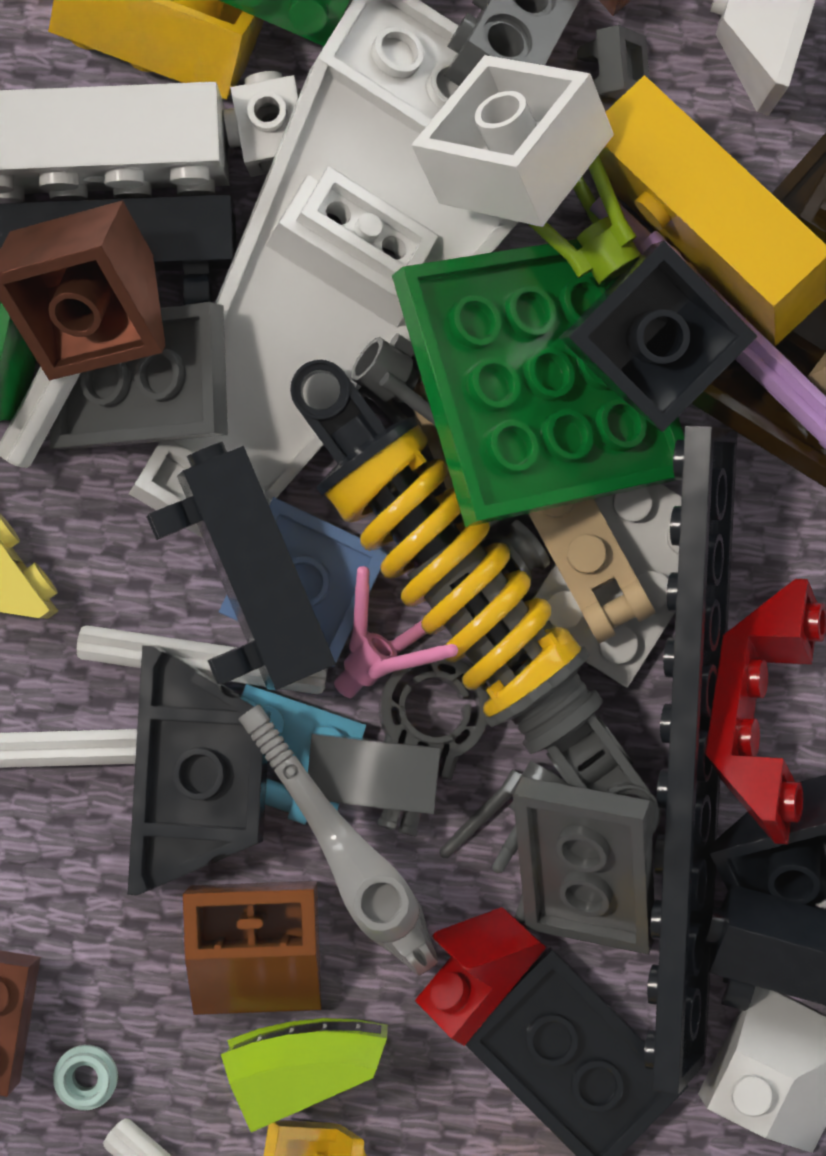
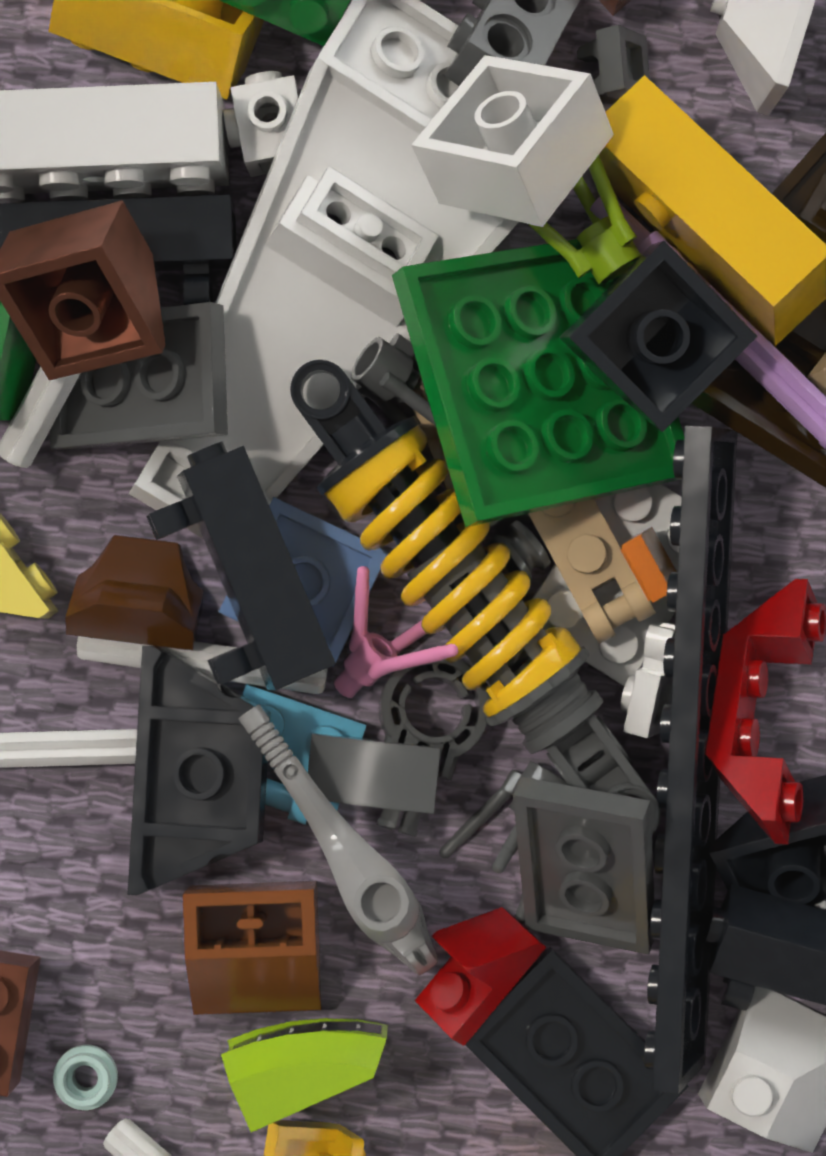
(137, 595): none -> reddish brown slope
(649, 563): none -> orange tile
(649, 688): none -> white plate

